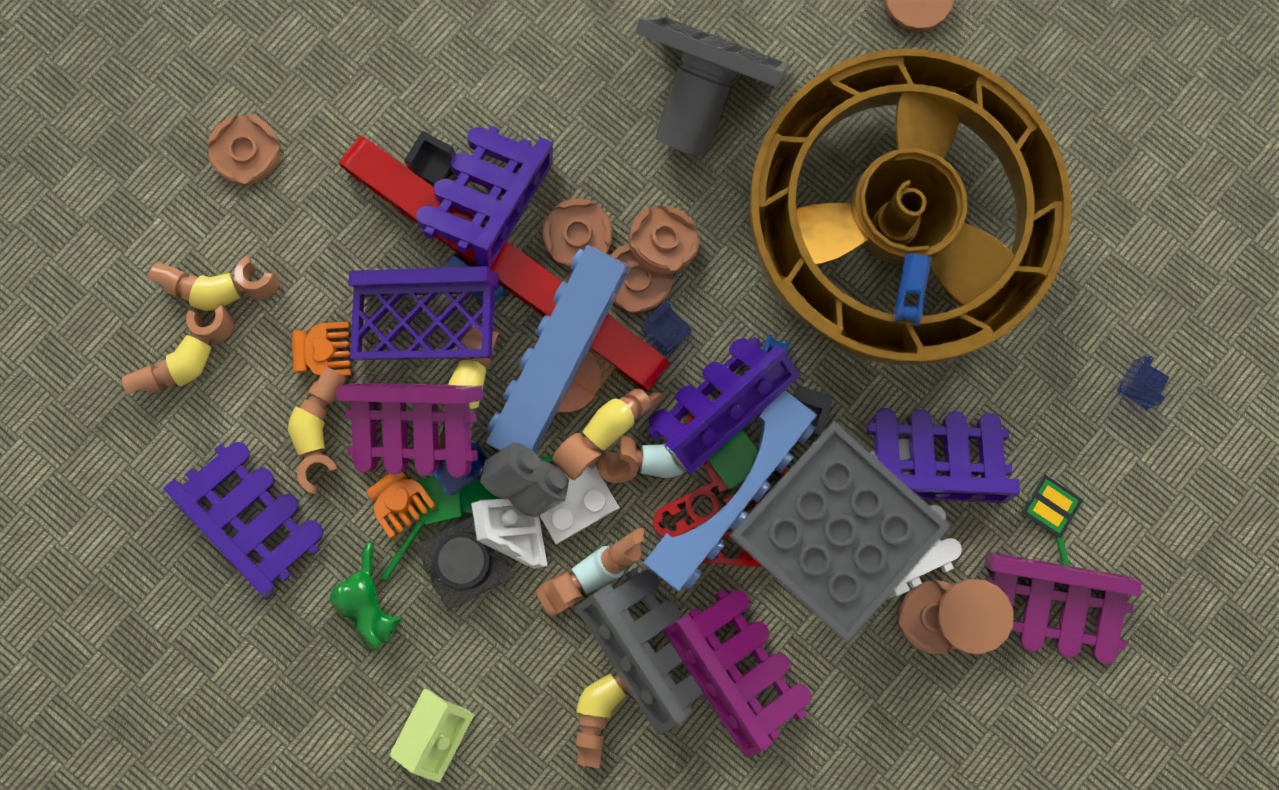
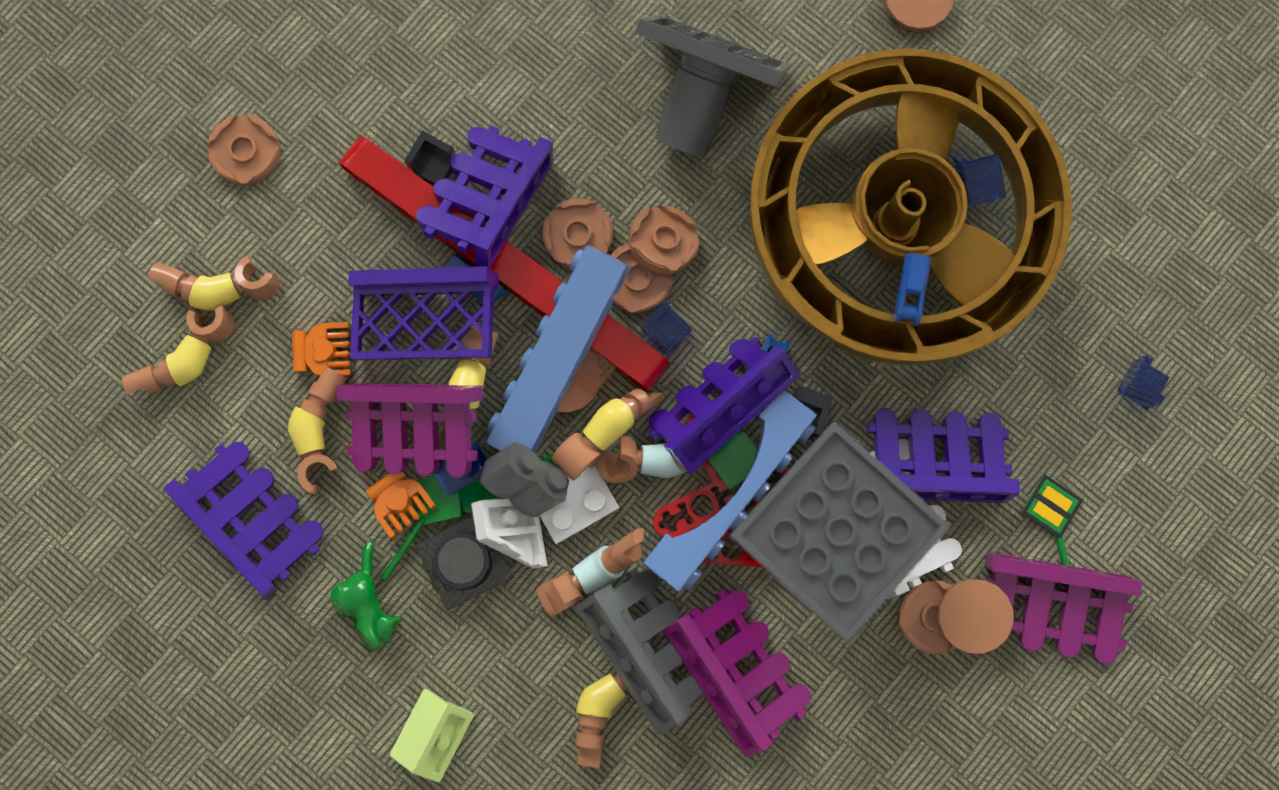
(981, 179): none -> clear blue panel

